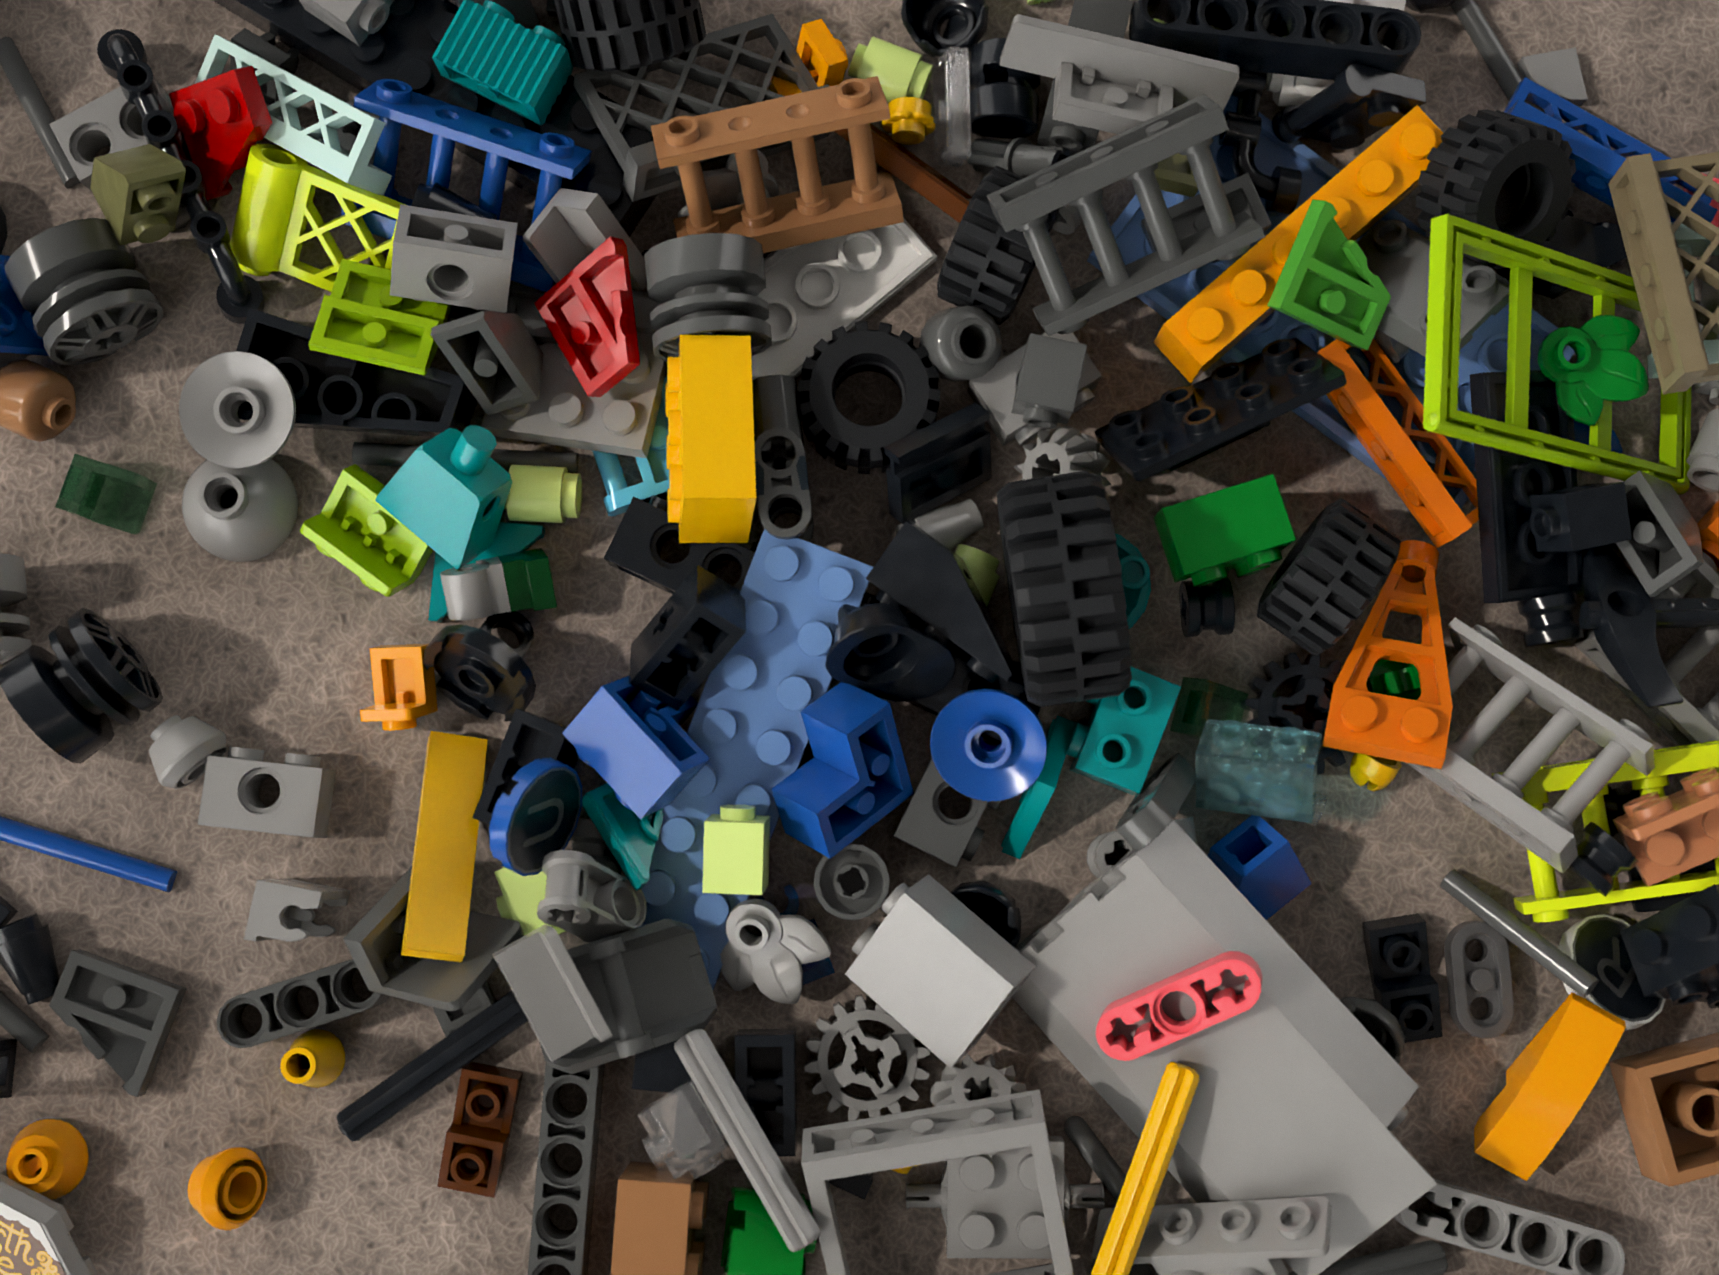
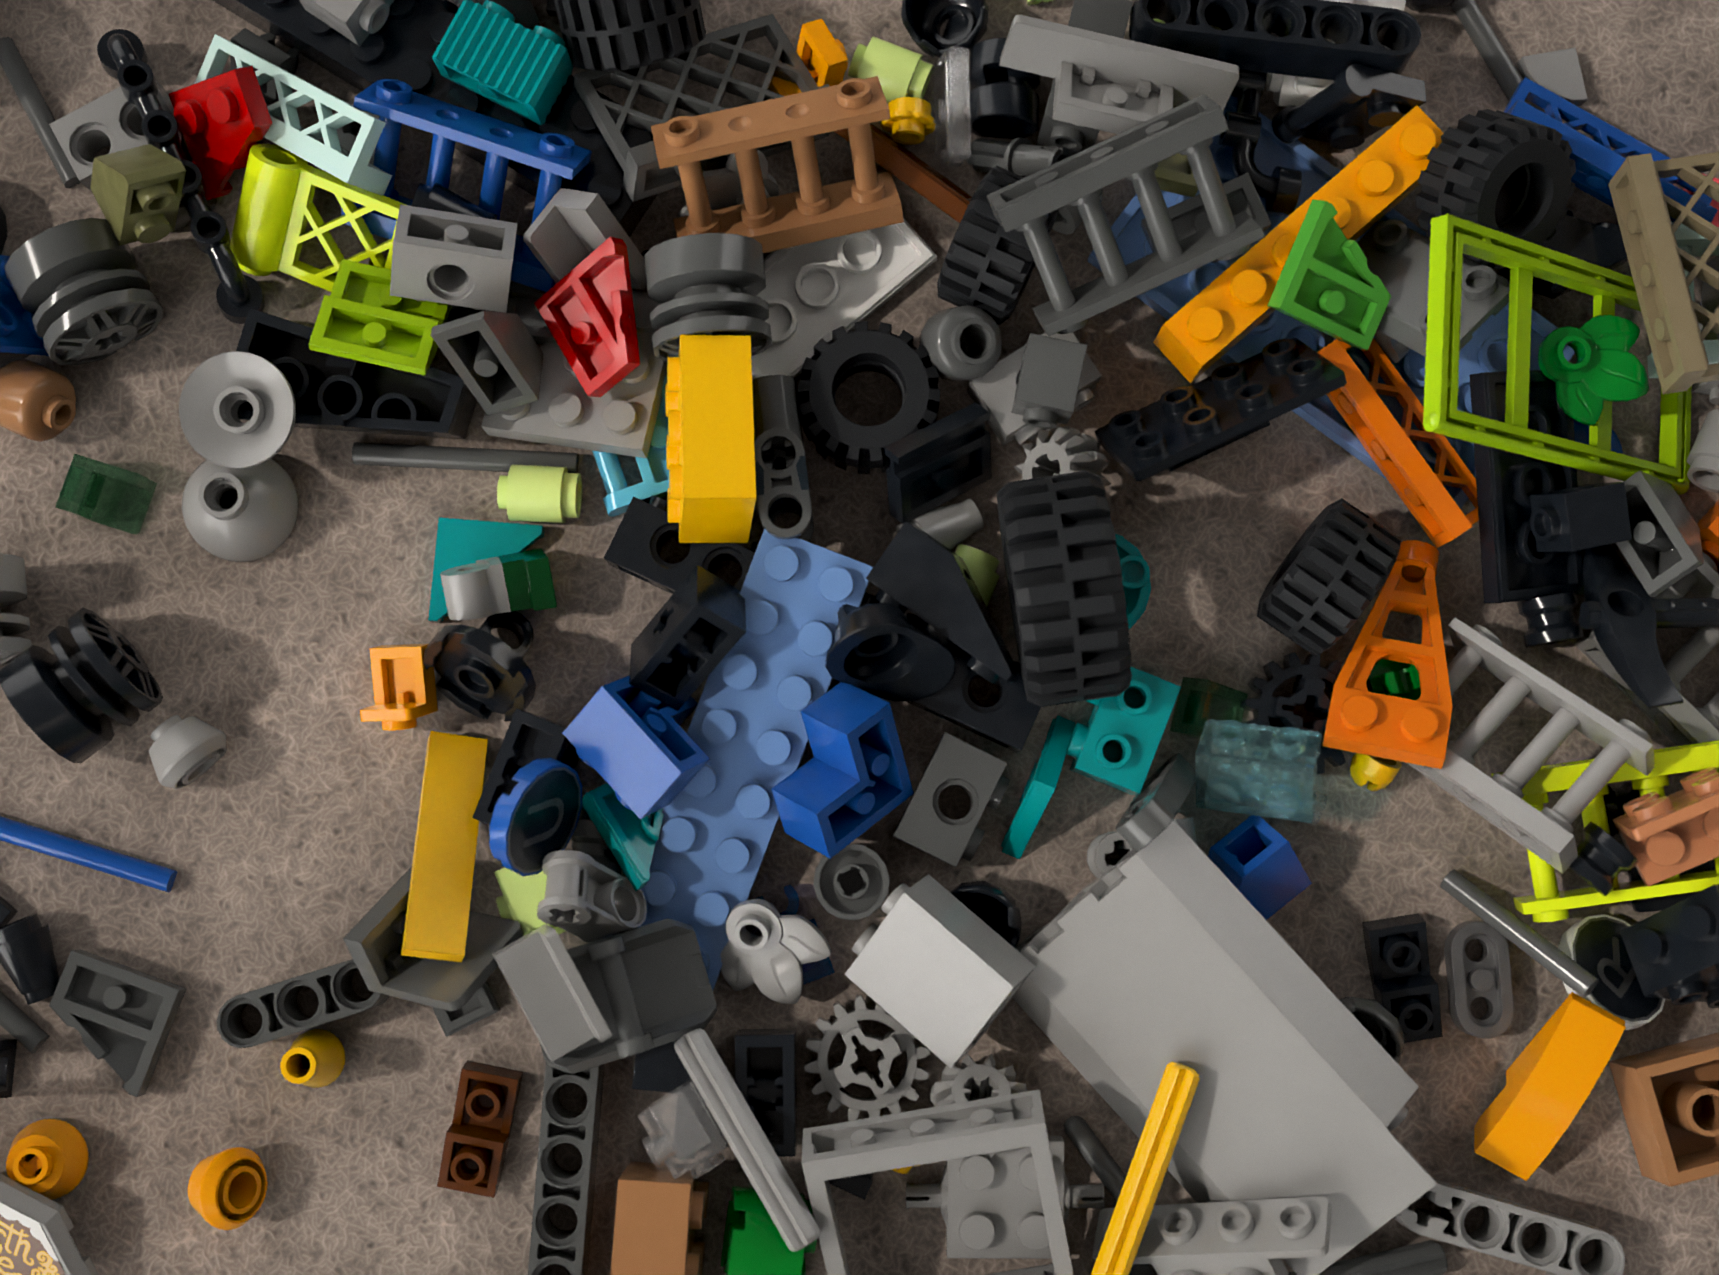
(233, 799): light grey brick -> none
(284, 909): light grey hinge -> none
(366, 535): lime bracket -> none
(431, 1067): black axle -> none
(451, 493): teal torso -> none
(736, 851): yellowish green brick -> none
(985, 769): blue dish -> none
(1207, 608): black wheel -> none
(1225, 531): green brick -> none
(1226, 1005): coral beam -> none

